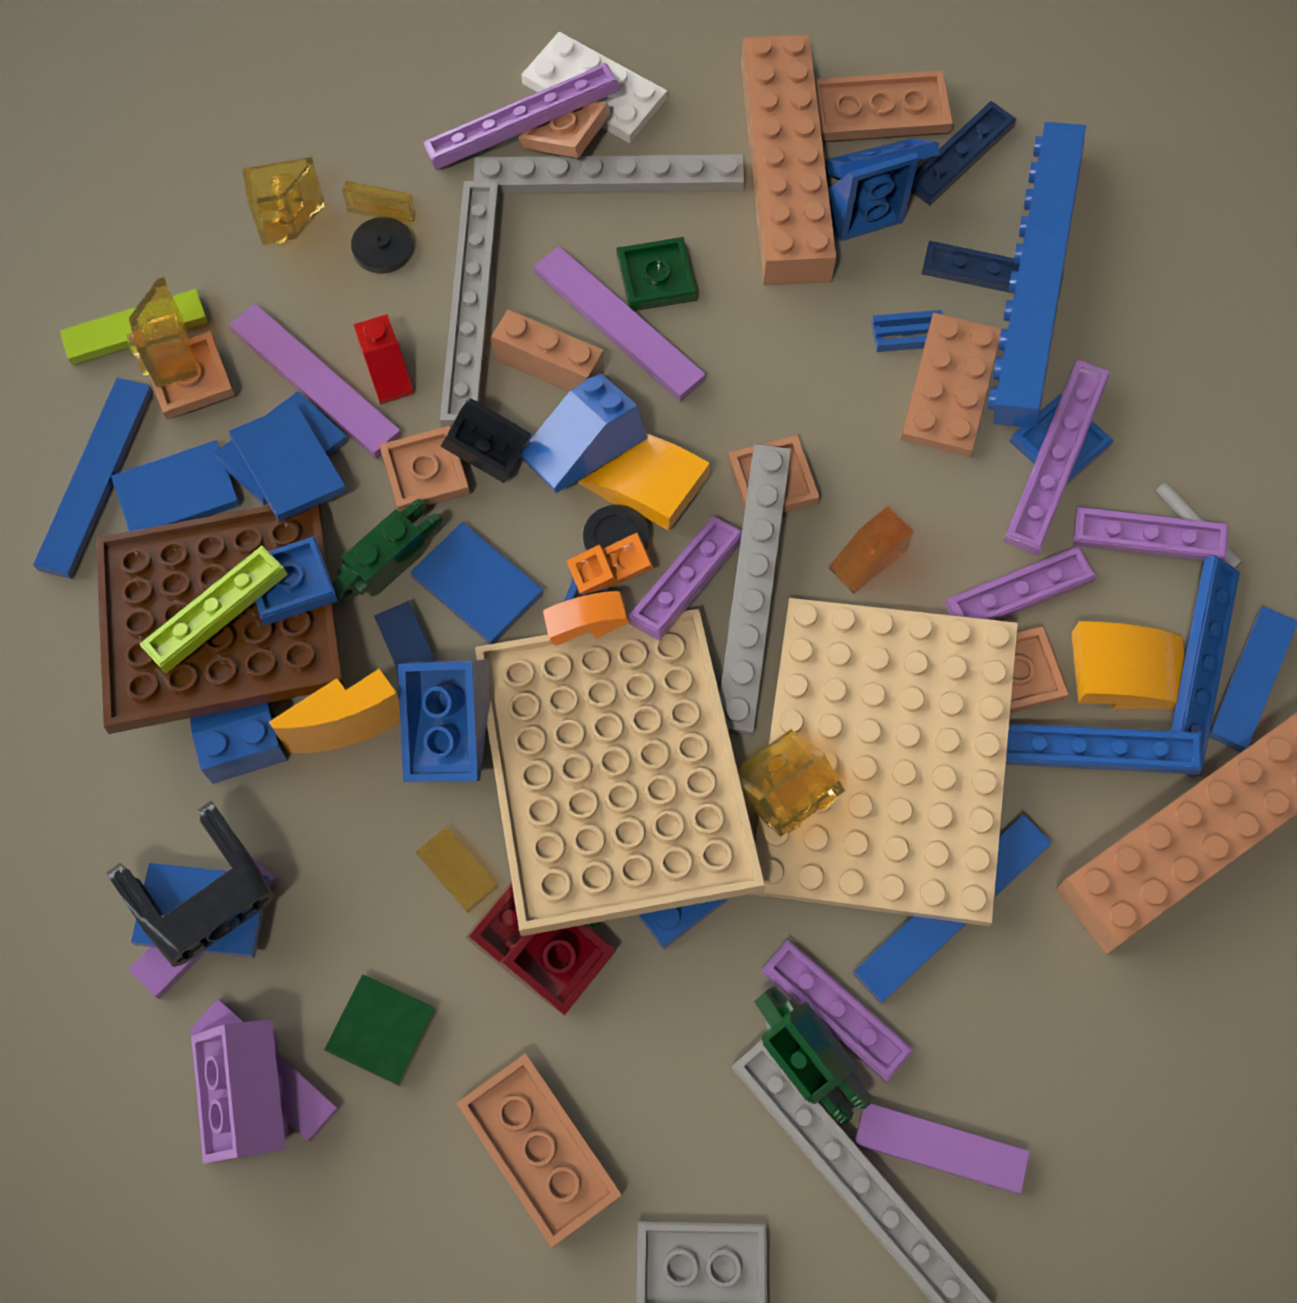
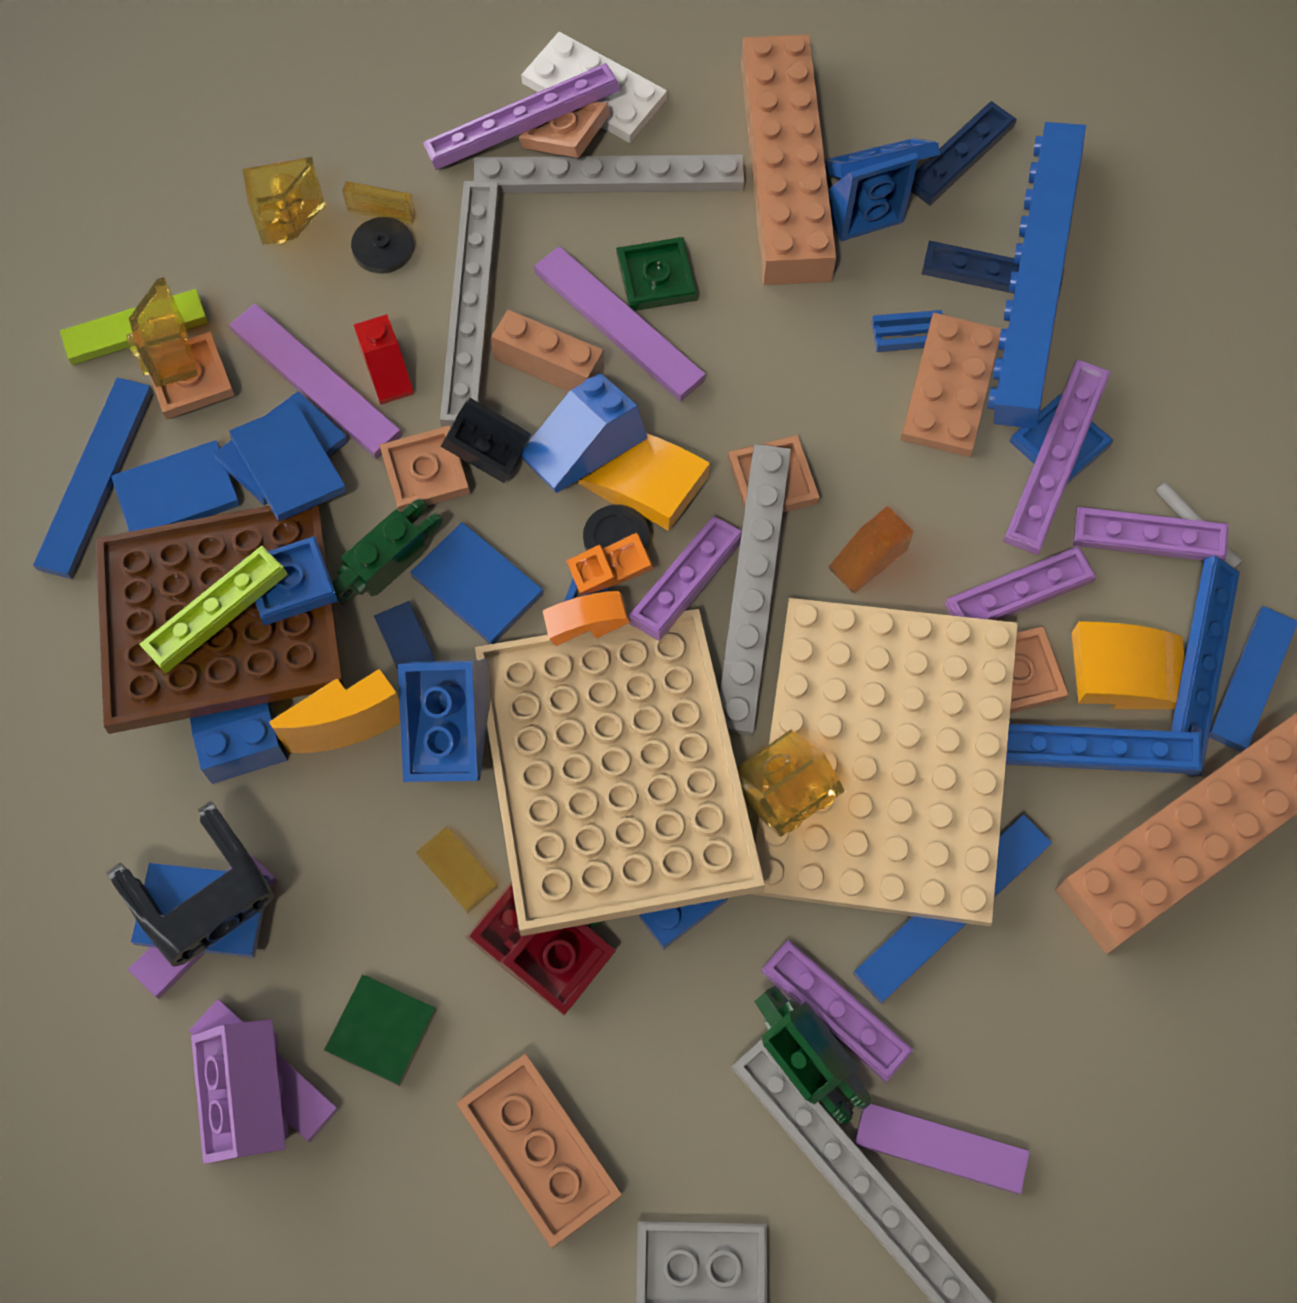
(883, 105): nougat plate -> none

